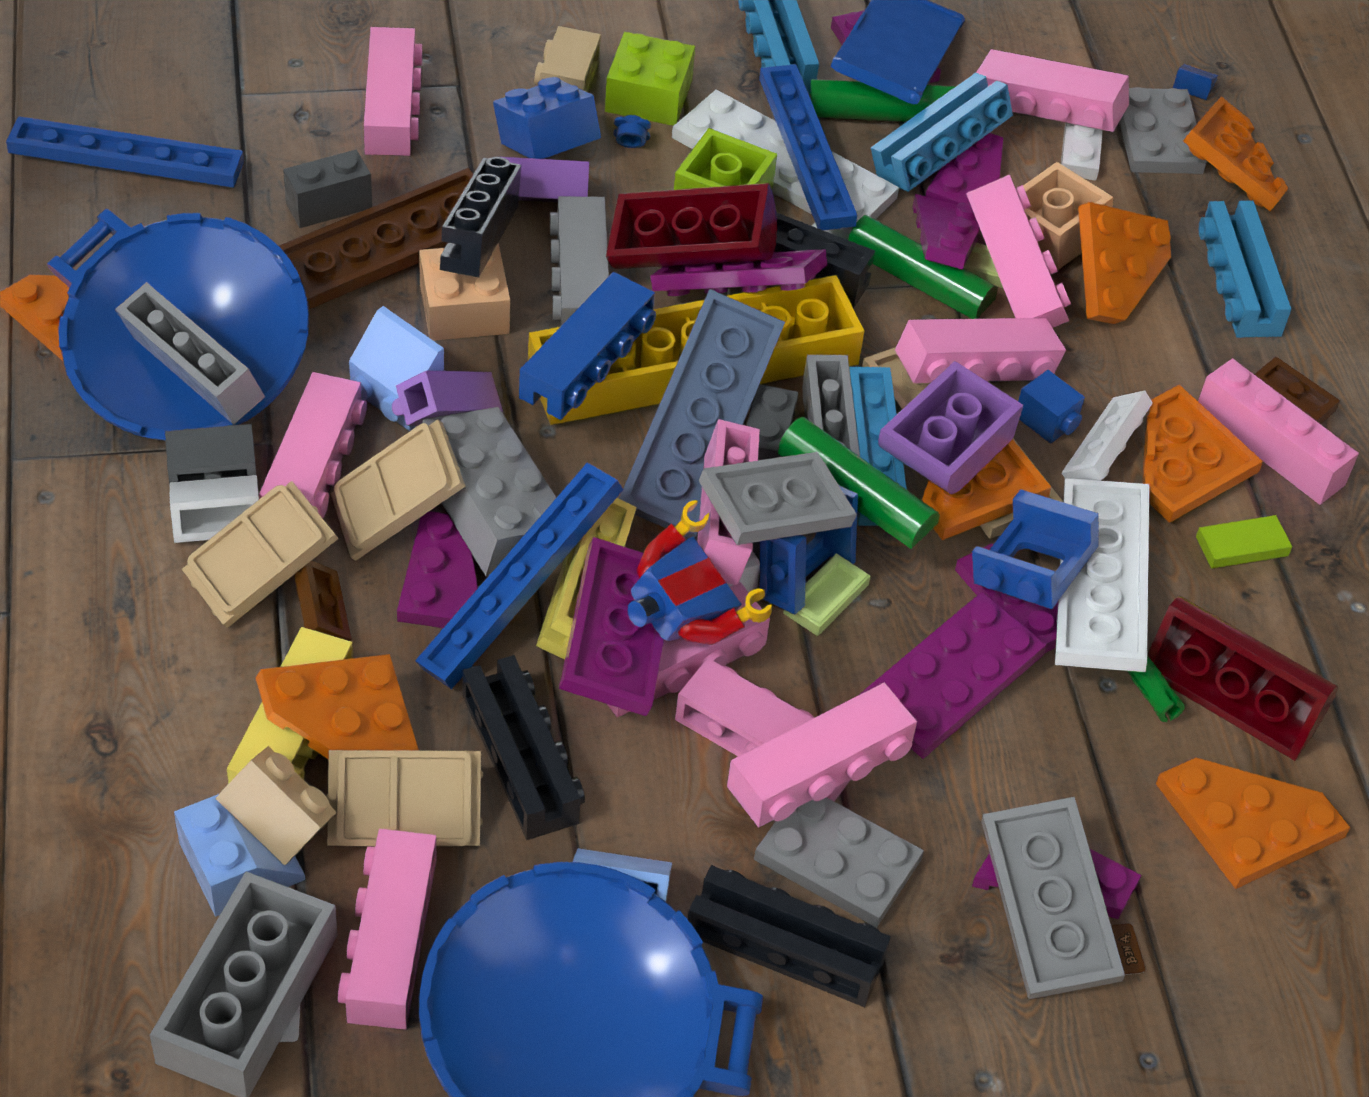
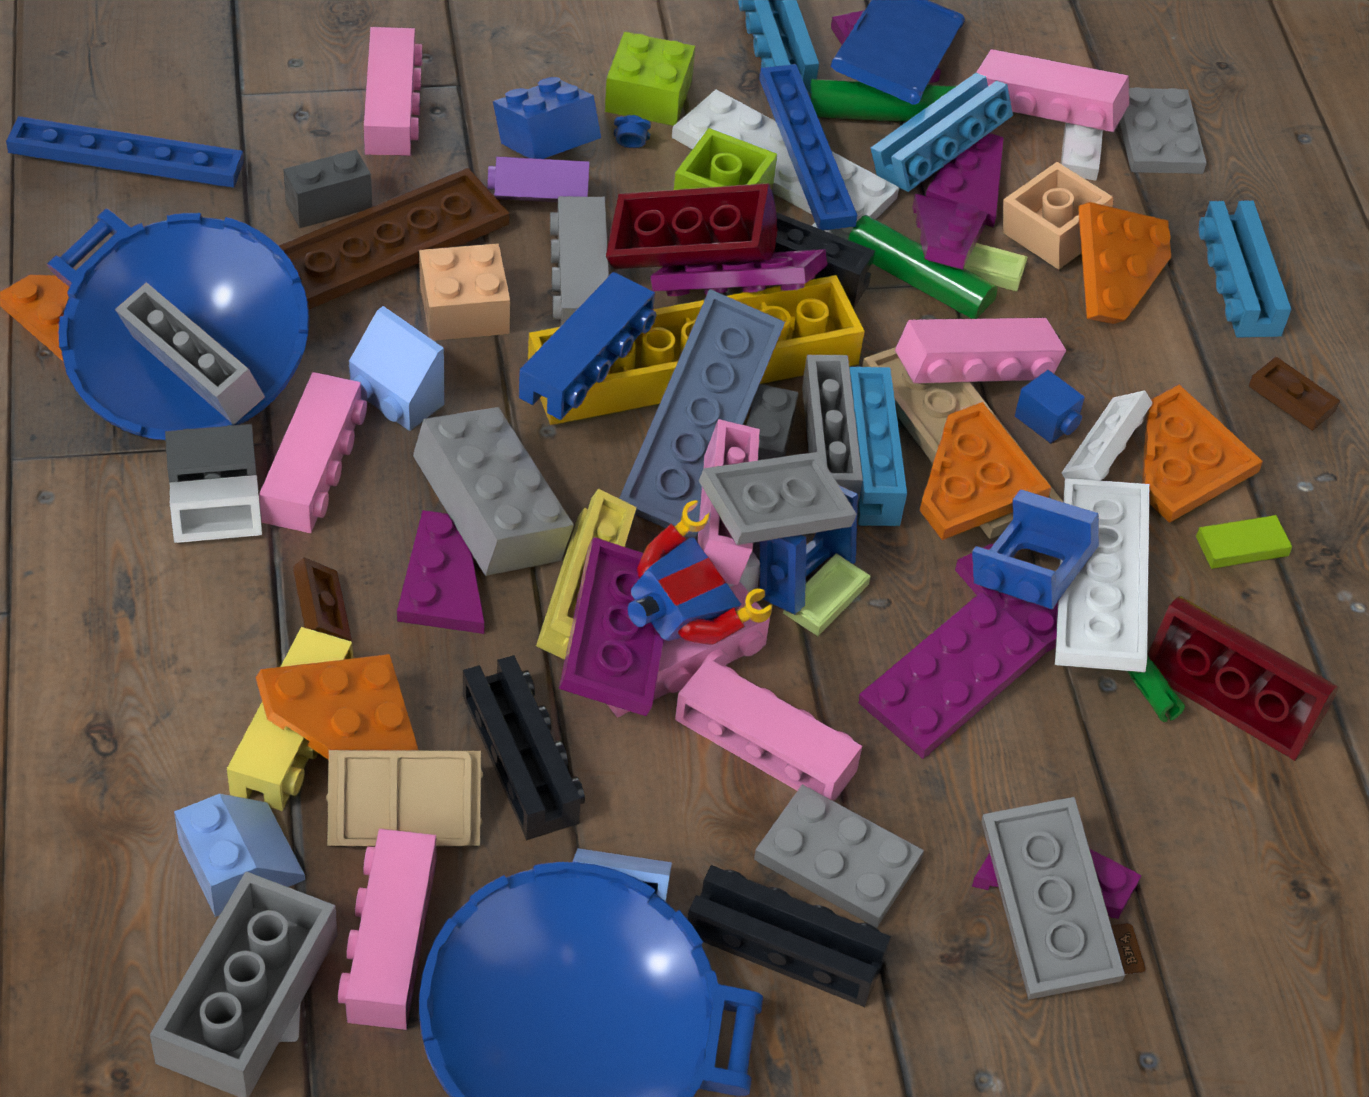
(258, 552): tan piece -> none
(276, 804): tan brick -> none
(396, 487): tan piece -> none
(444, 394): medium lavender brick -> none
(480, 216): black brick -> none
(519, 575): blue plate -> none
(571, 57): tan brick -> none
(821, 755): bright pink brick -> none
(878, 495): green brick -> none
(952, 428): medium lavender brick -> none
(1016, 251): bright pink brick -> none
(1195, 80): blue slope -> none
(1227, 143): orange plate -> none
(1250, 819): orange plate -> none
(1278, 431): bright pink brick -> none

